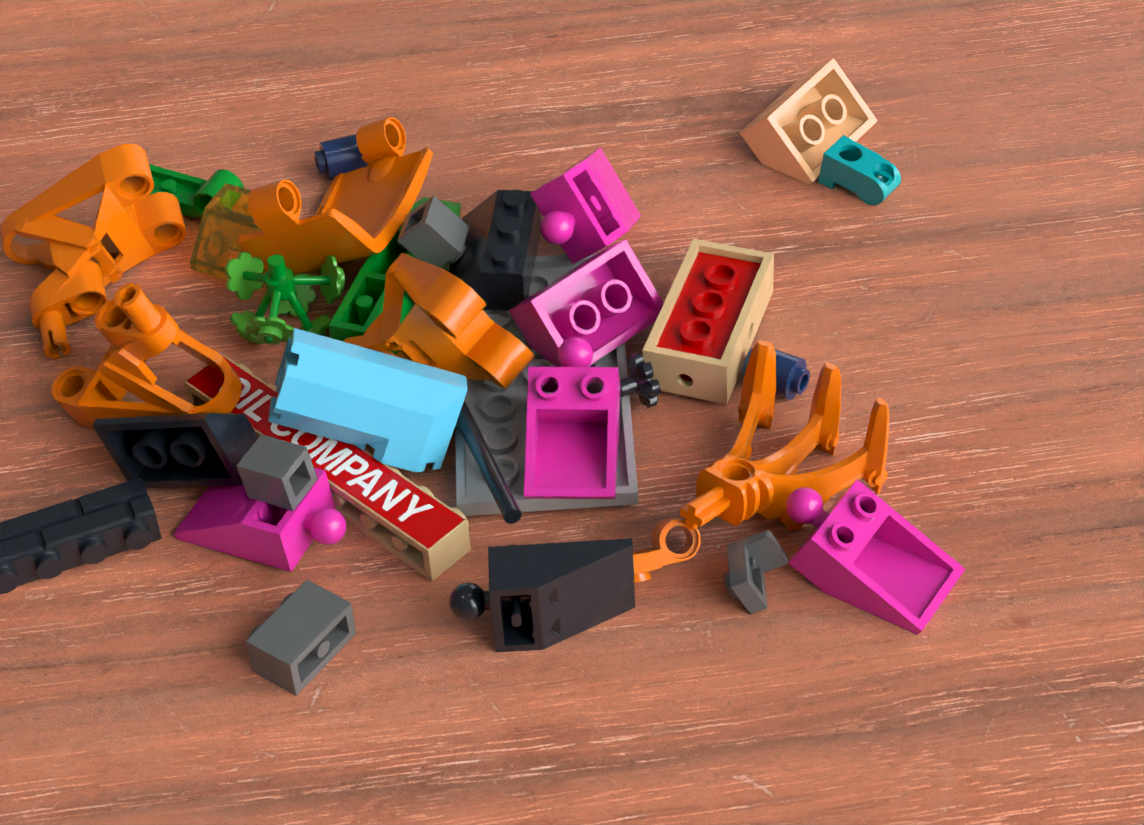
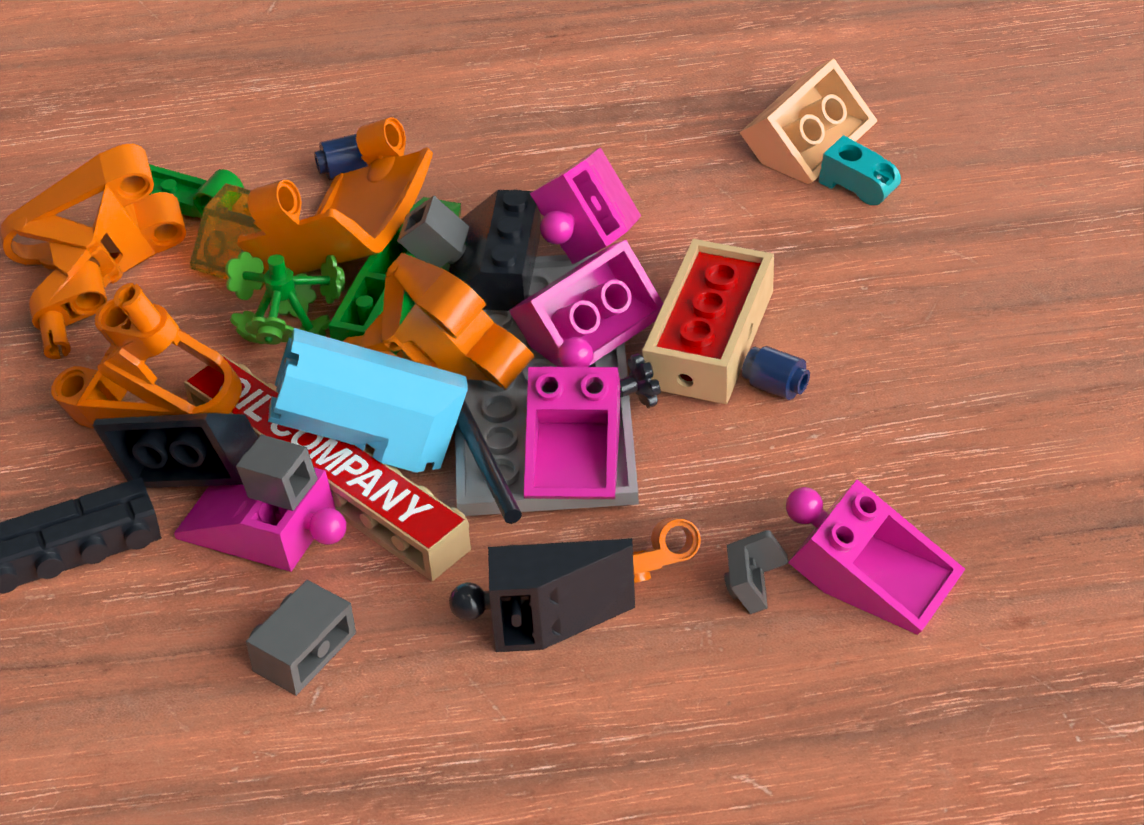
(741, 488): orange piece -> none

